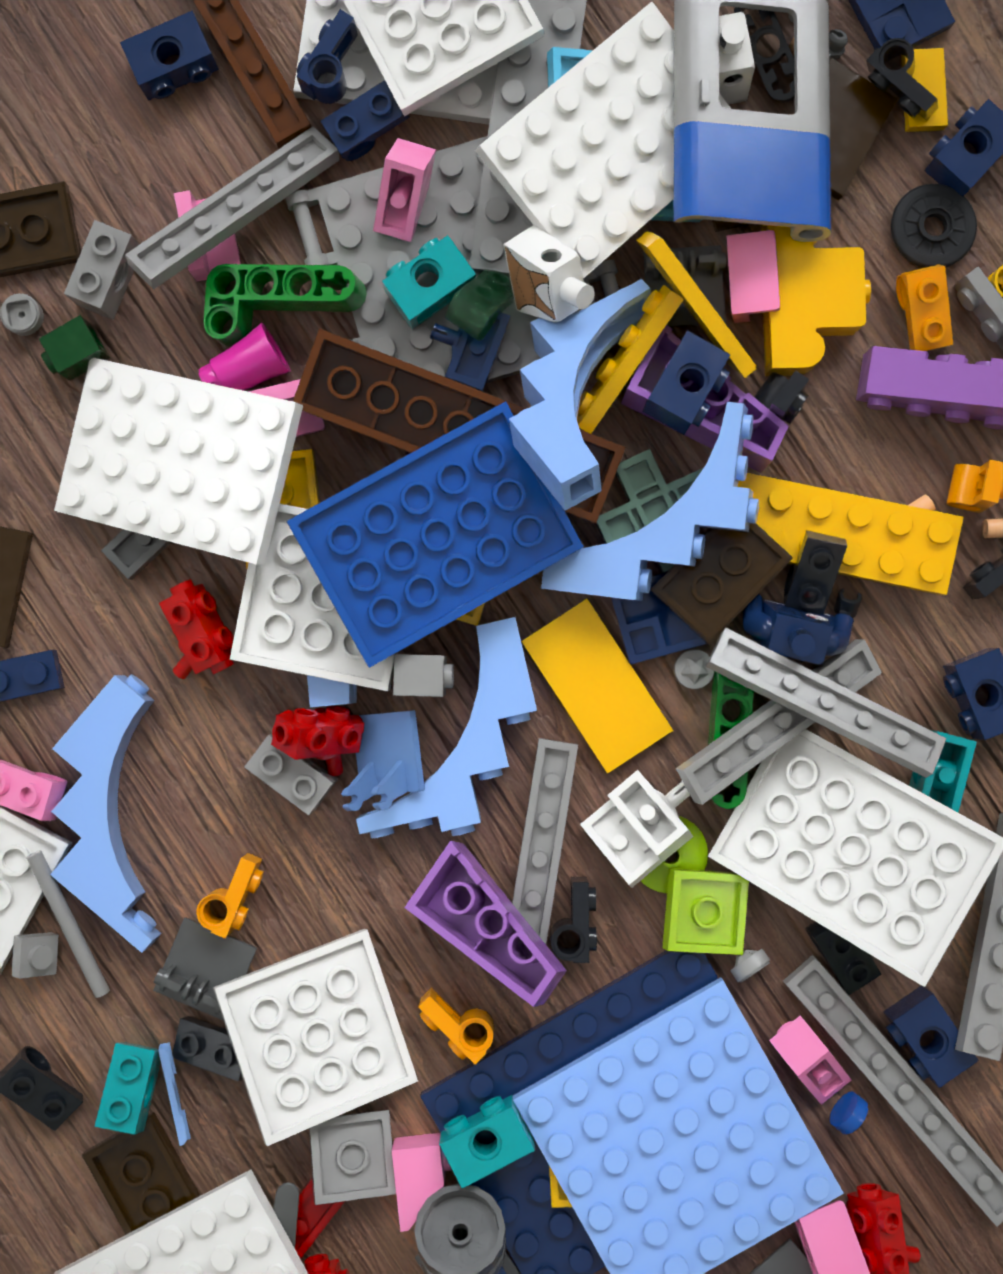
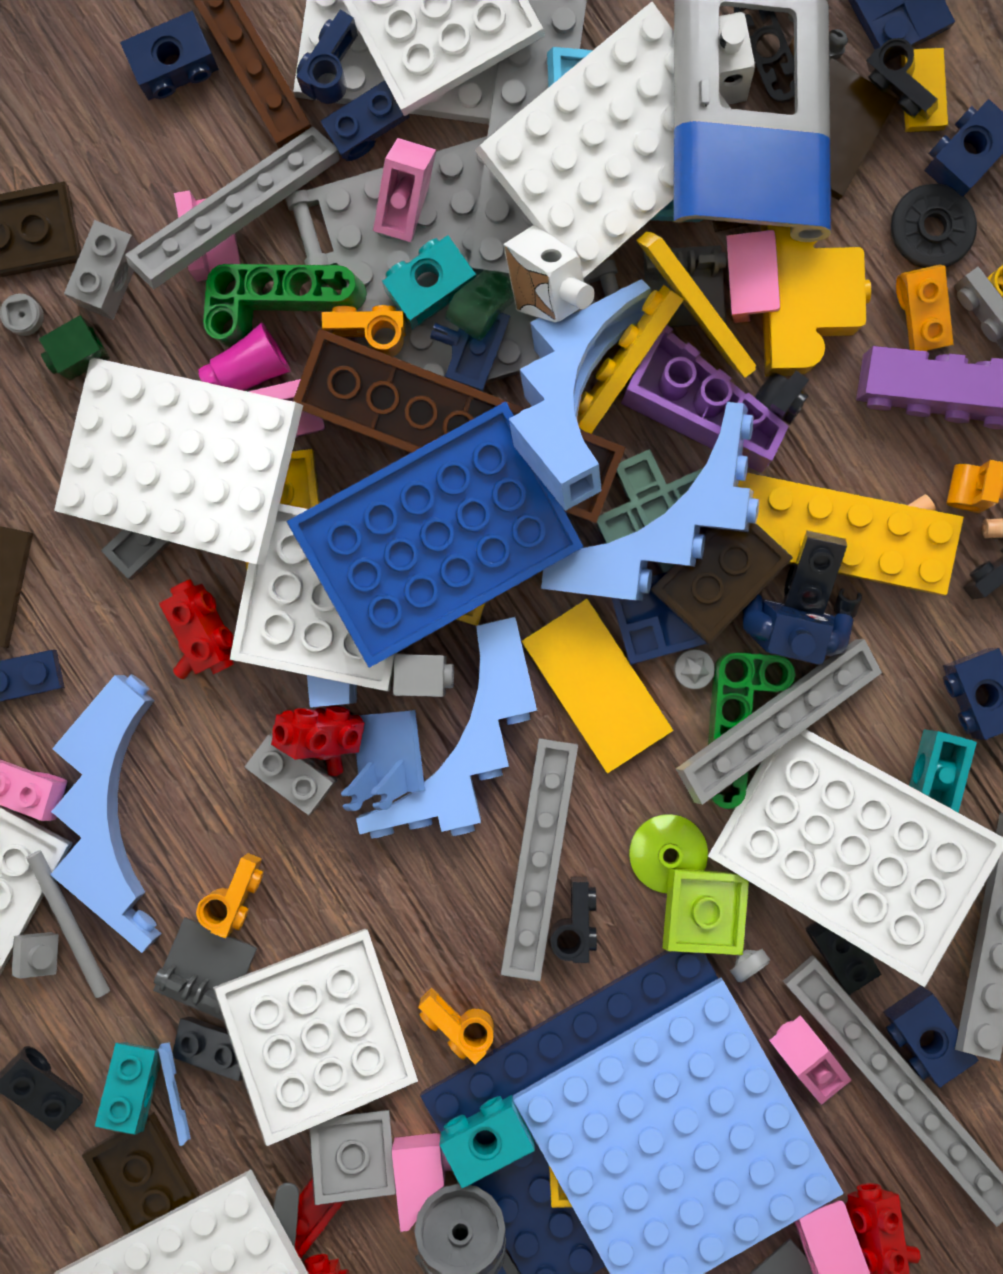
(348, 323): none -> light orange plate
(481, 922): medium lavender wedge -> none
(638, 827): white plate -> none
(695, 361): dark blue brick -> none
(826, 702): light grey plate -> none
(849, 1113): blue tile -> none

